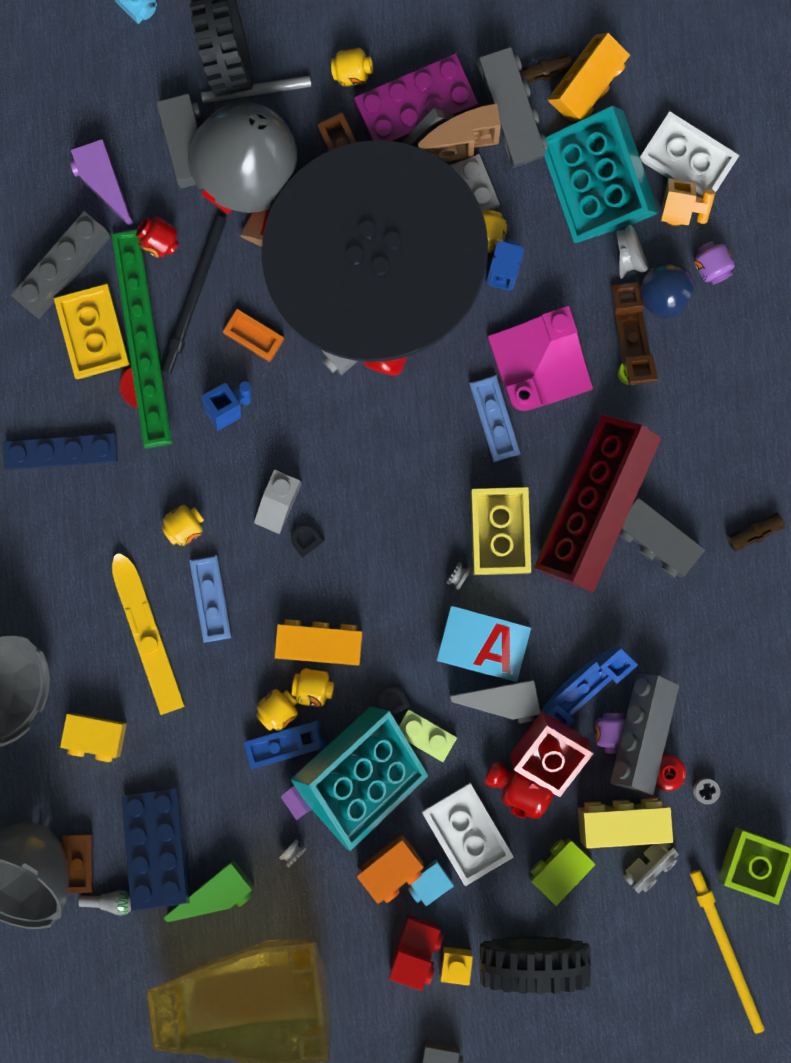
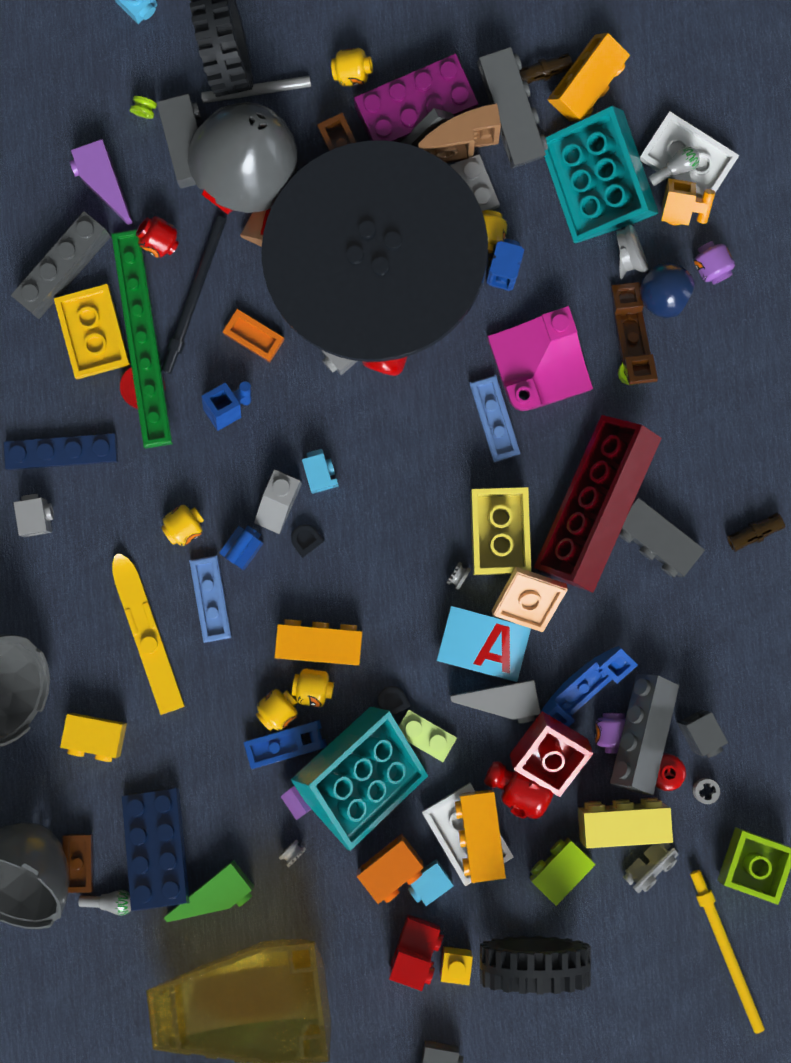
(33, 516): none -> light grey brick
(143, 107): none -> lime bush
(242, 546): none -> blue brick
(319, 471): none -> medium azure brick
(480, 836): none -> light orange brick
(529, 599): none -> light nougat tile
(683, 161): none -> light grey piece
(703, 733): none -> dark grey brick

